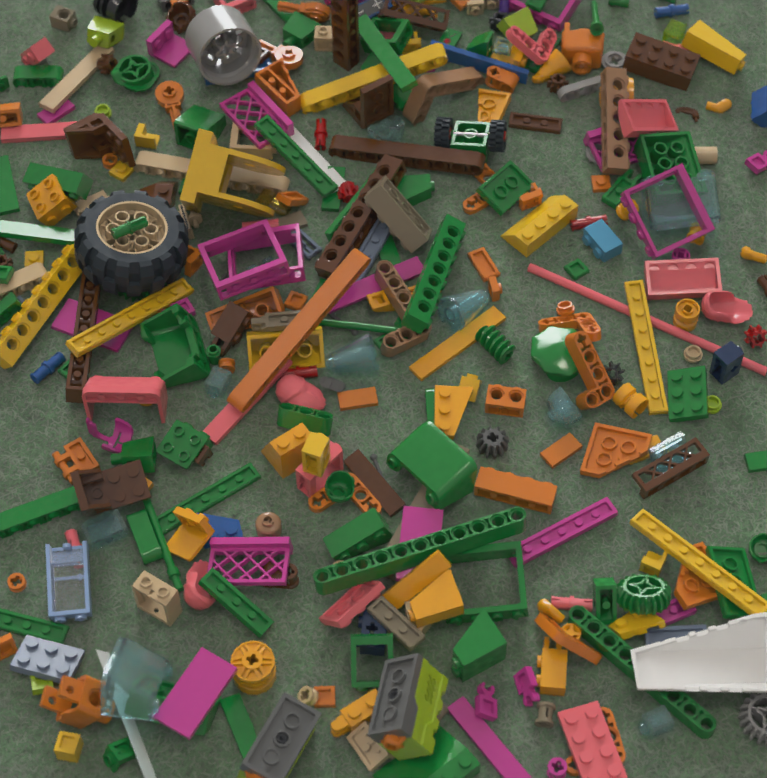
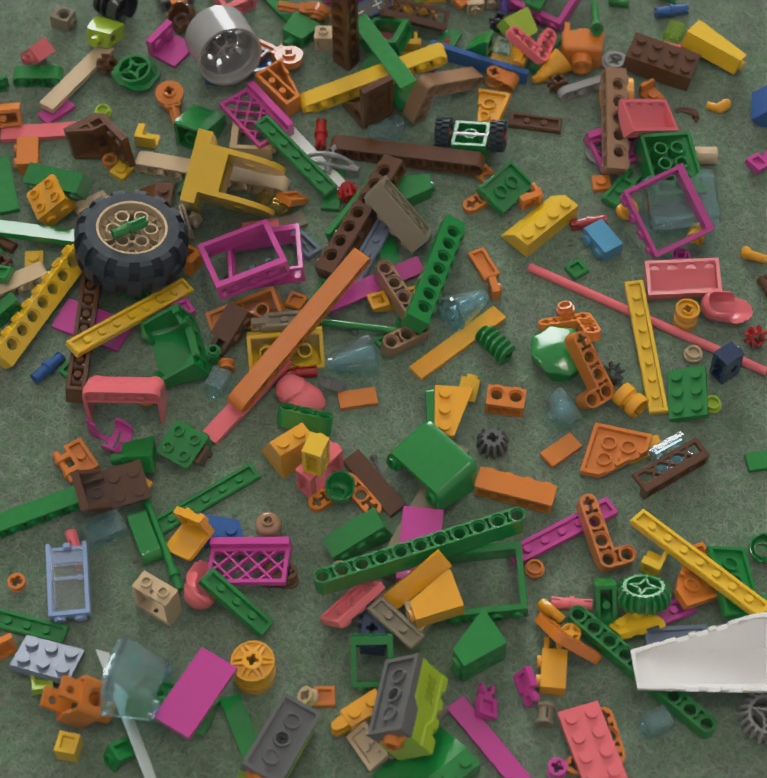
(26, 151): none -> orange brick
(335, 156): none -> flat silver piece
(534, 569): none -> orange plate
(601, 532): none -> orange beam
(648, 91): none -> orange bracket

